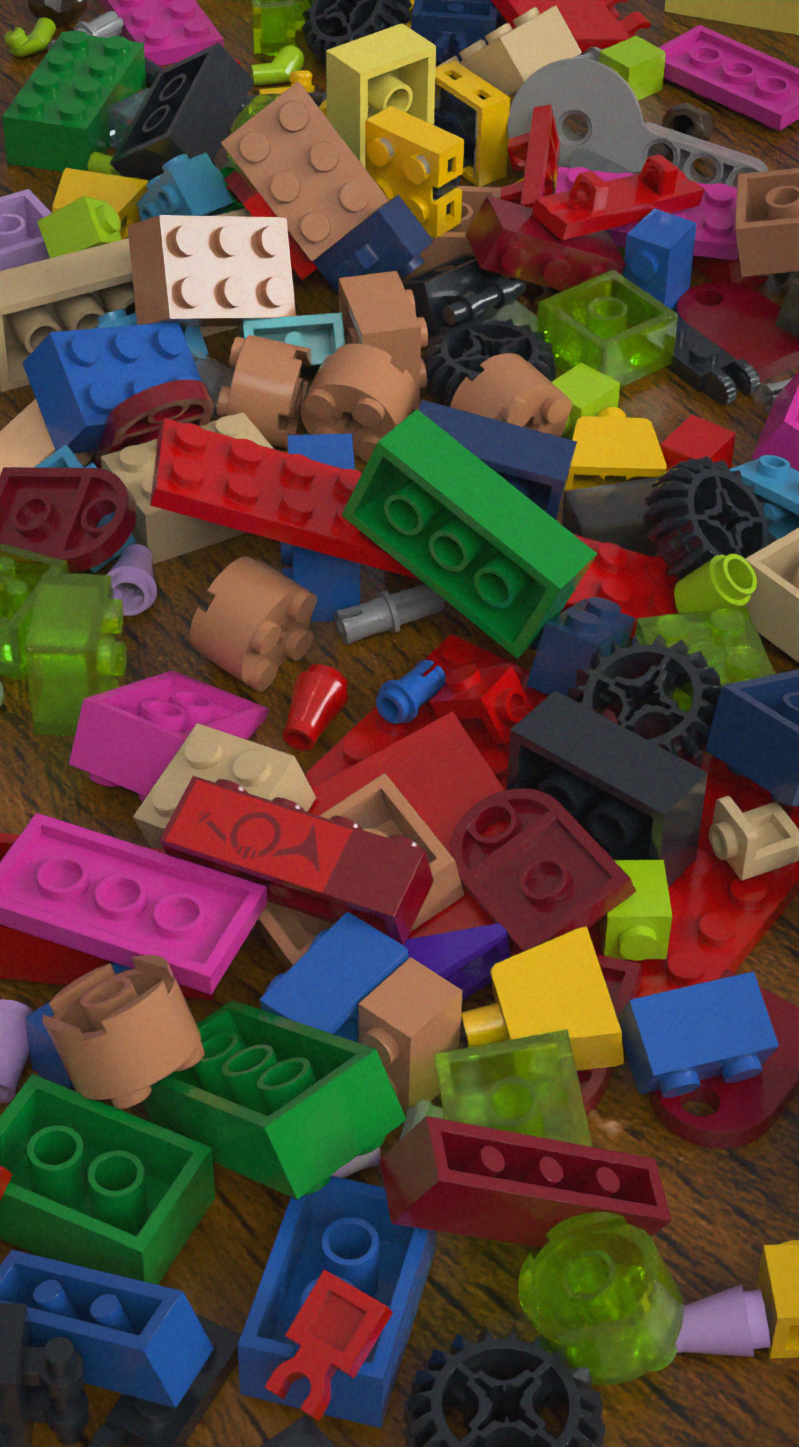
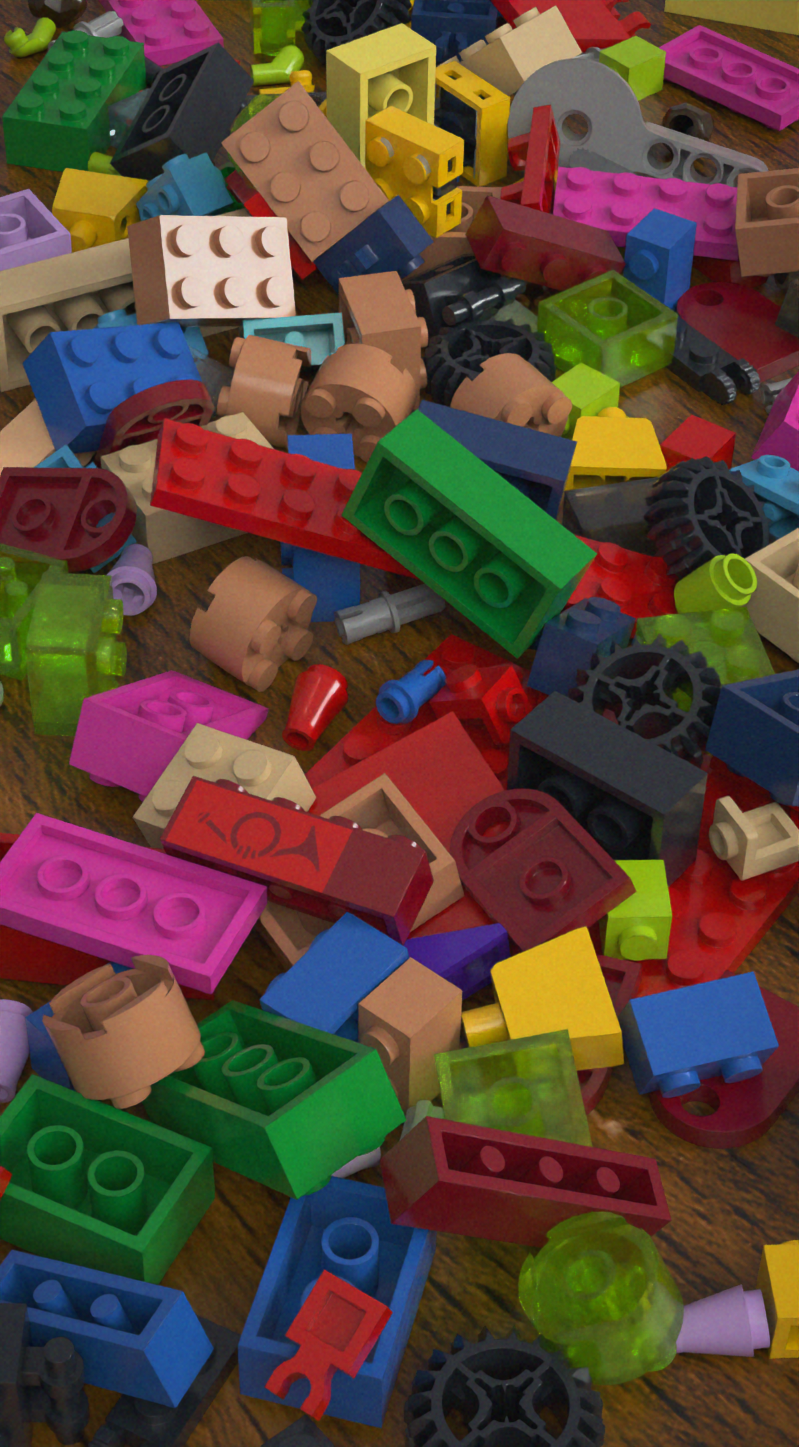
(80, 226): lime brick -> none
(602, 205): red hinge -> none

